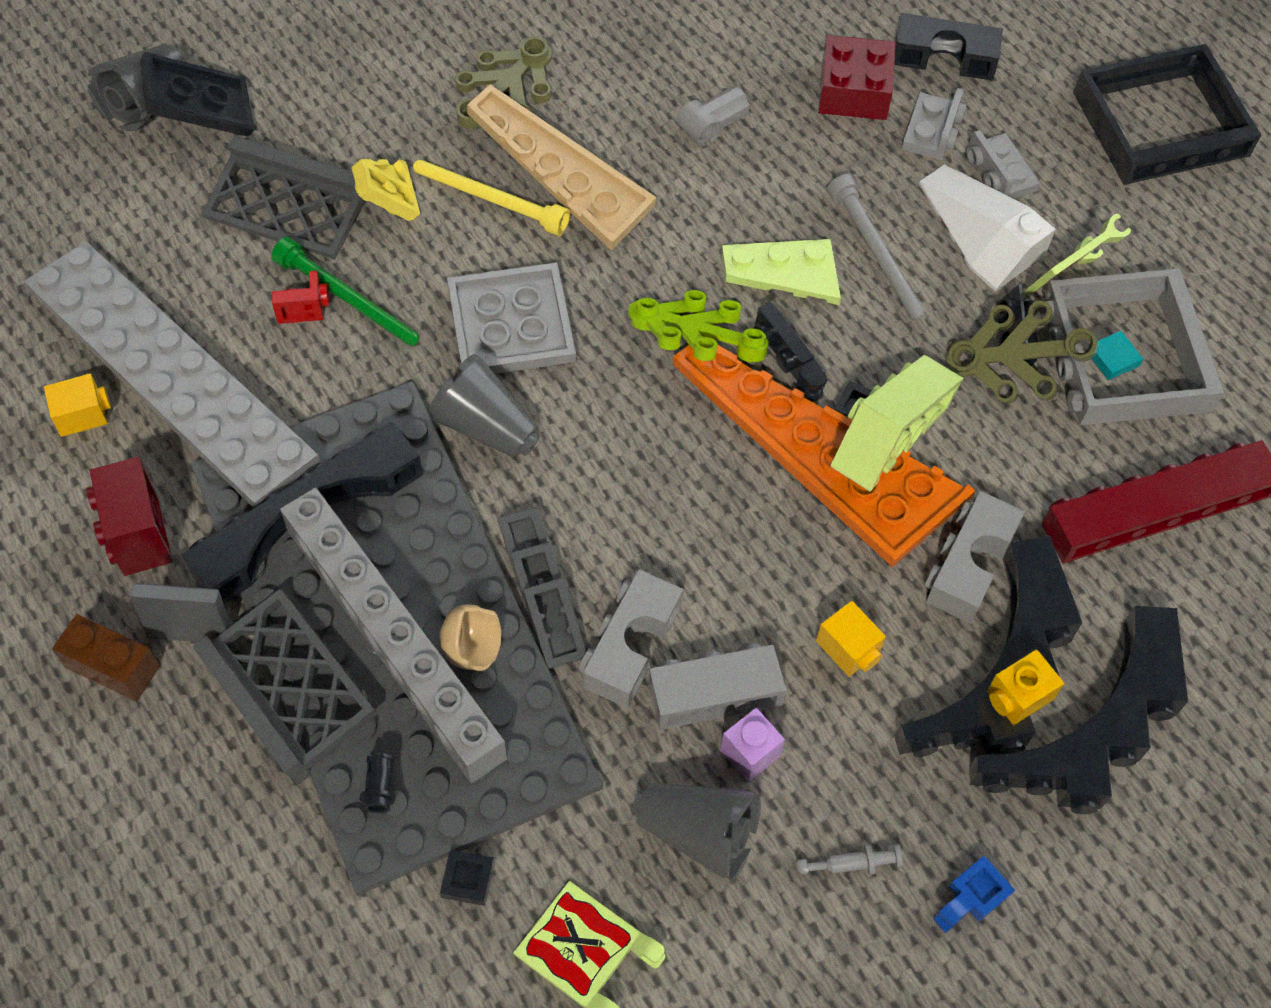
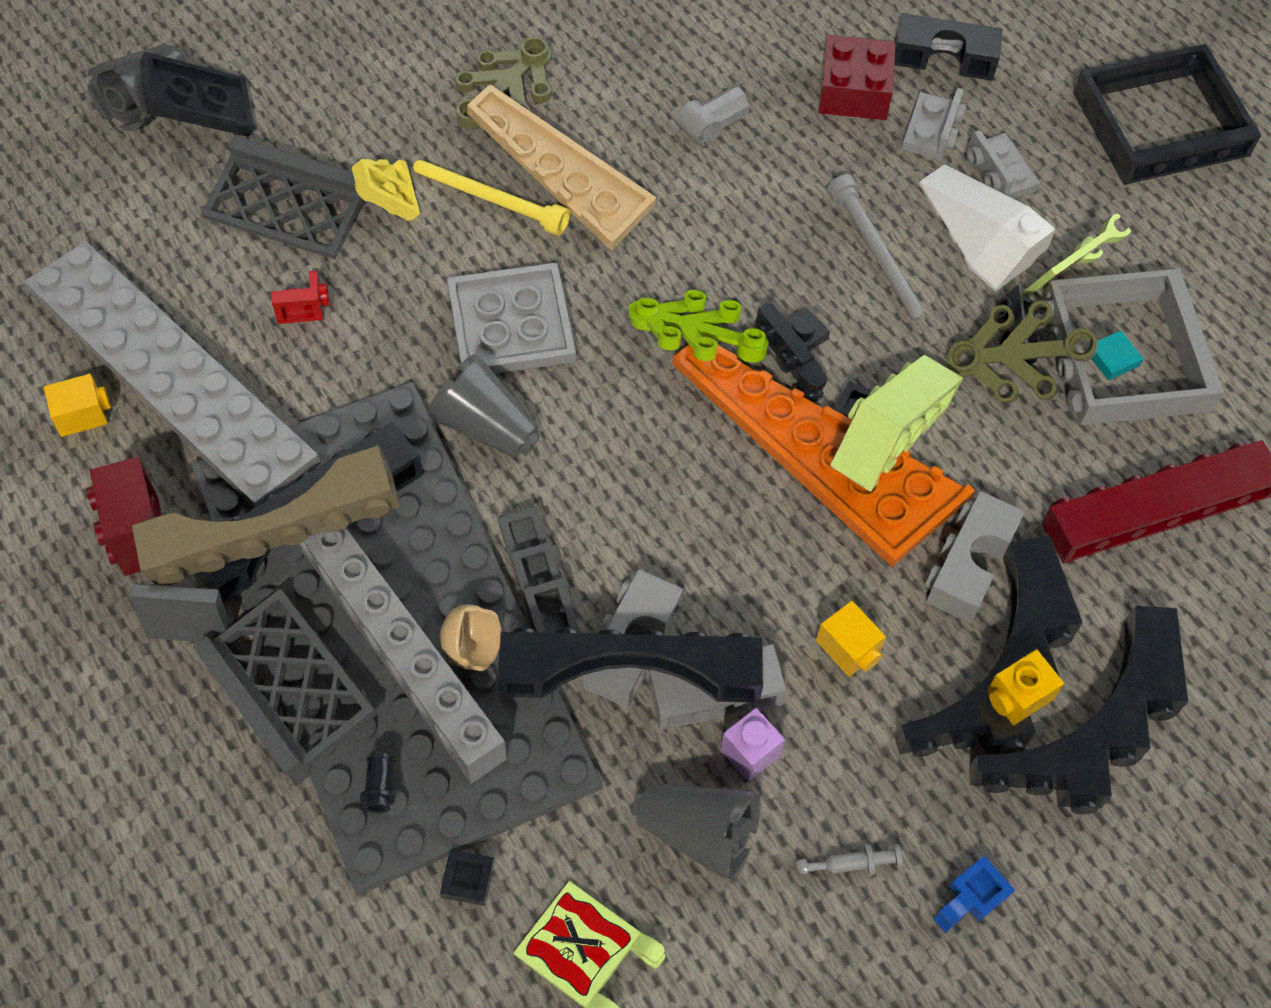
(106, 657): reddish brown brick -> none
(290, 255): green piece -> none
(349, 491): none -> dark tan arch
(542, 661): none -> black arch
(788, 266): yellowish green wing -> none
(808, 328): none -> black plate

